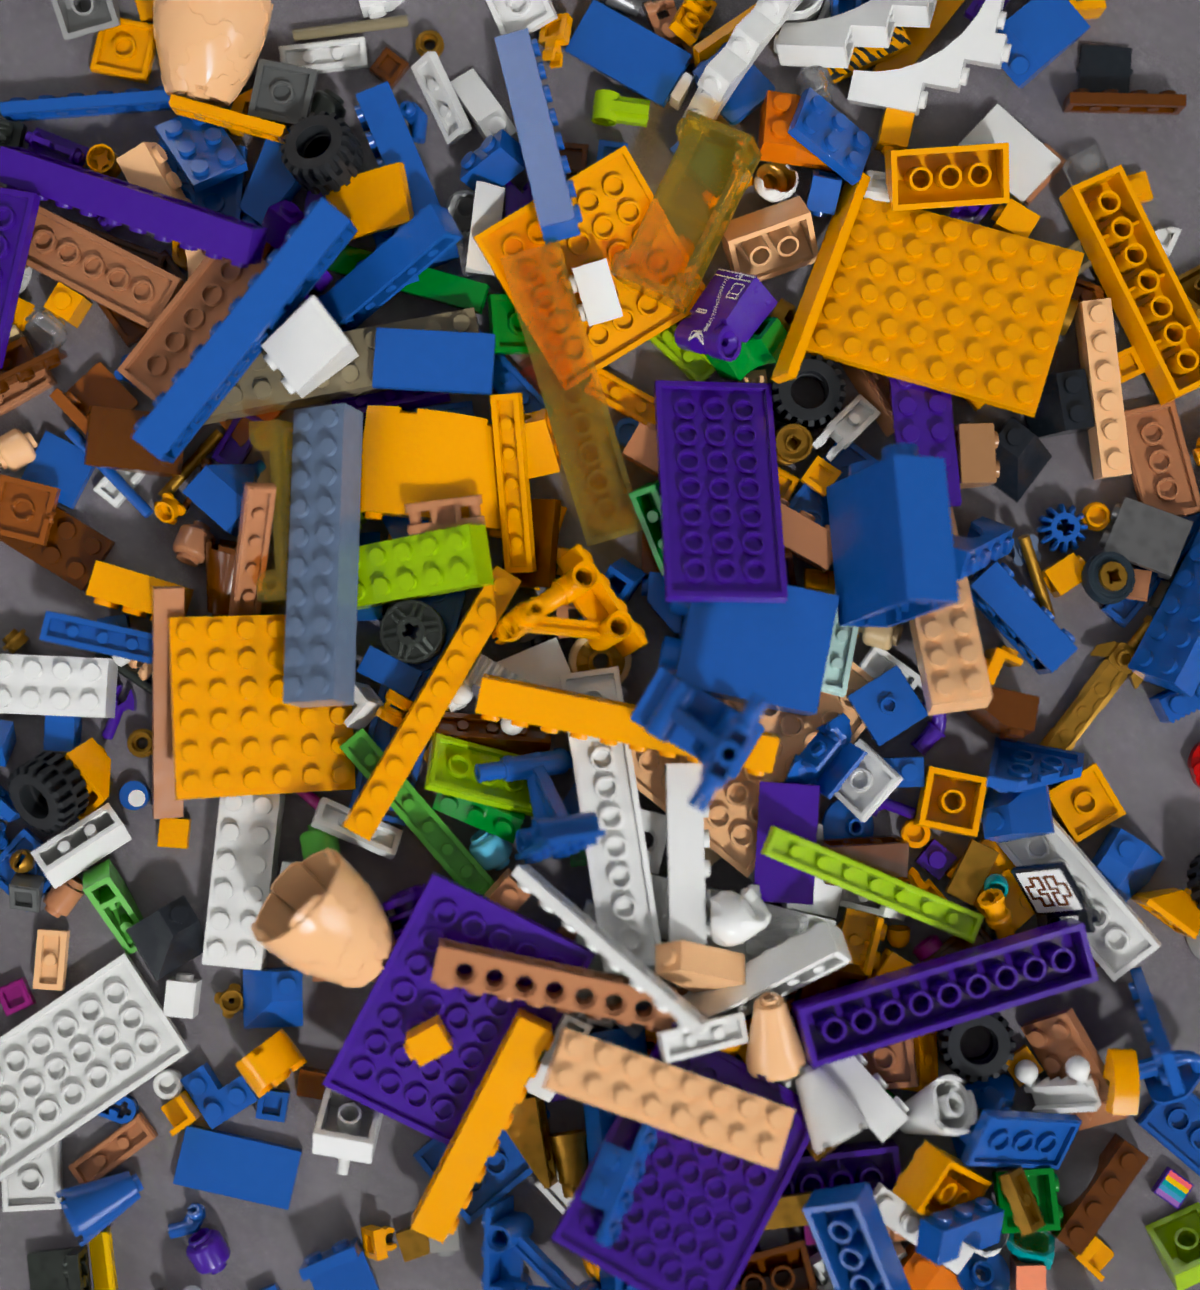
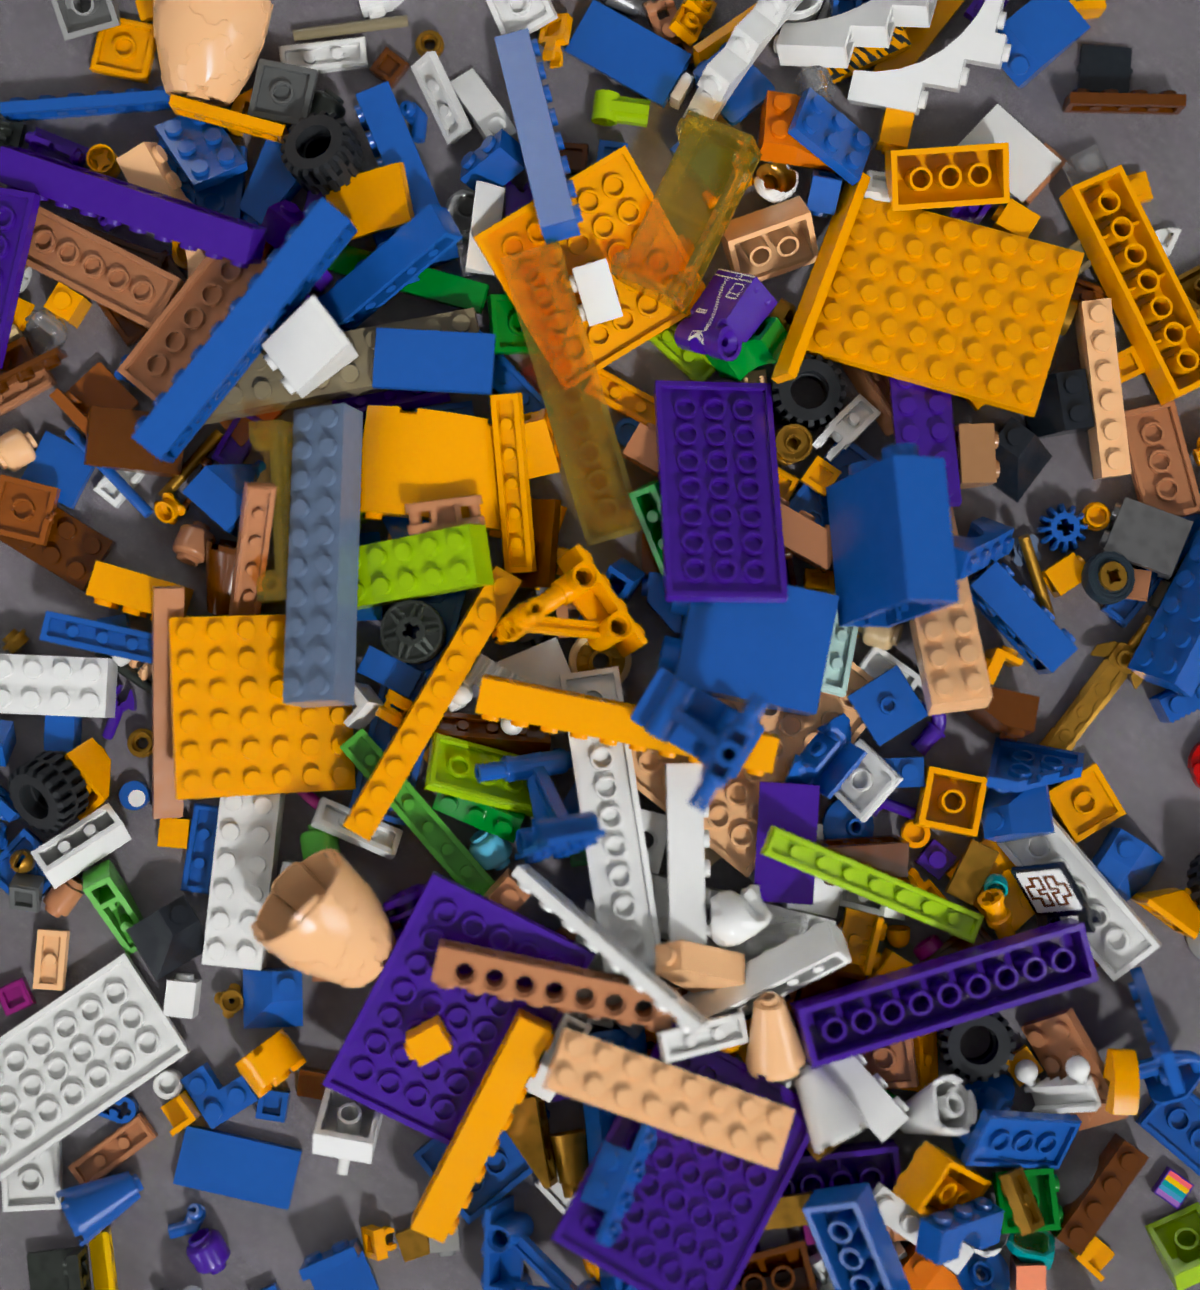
(200, 849): none -> blue tile

